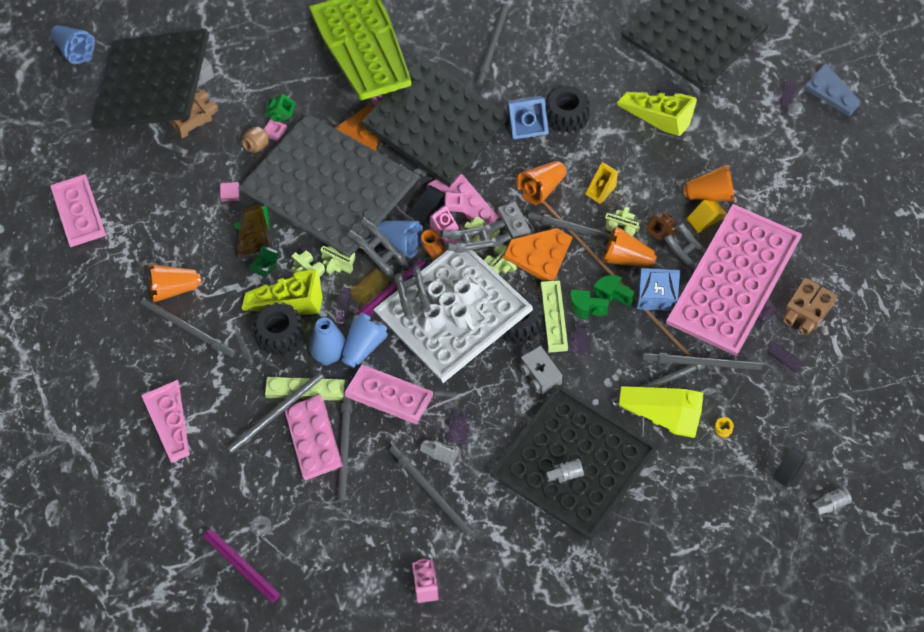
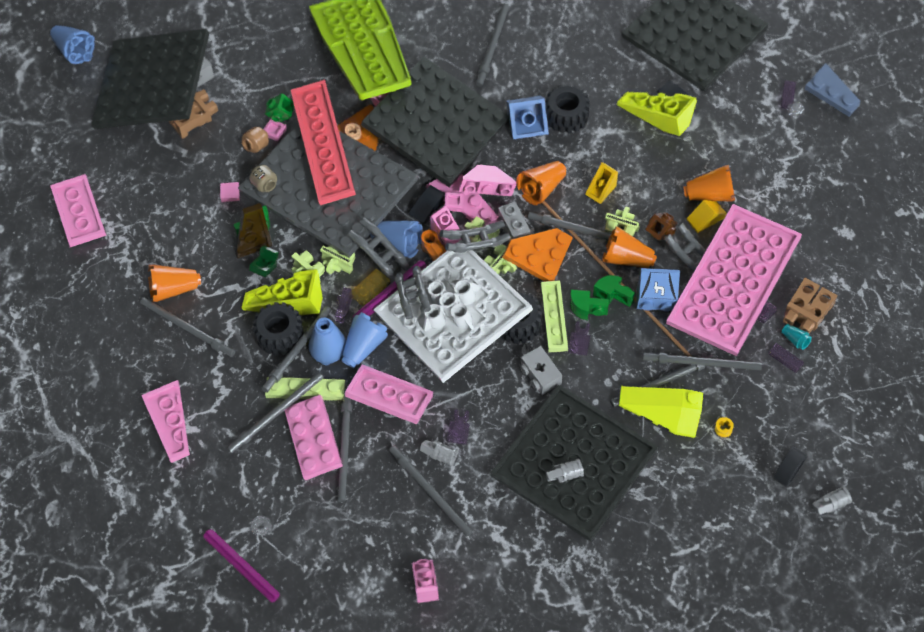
(263, 178): none -> dark tan head
(276, 374): none -> dark grey bar
(322, 142): none -> coral plate
(353, 127): none -> light nougat bush
(487, 180): none -> bright pink slope
(796, 336): none -> teal cone

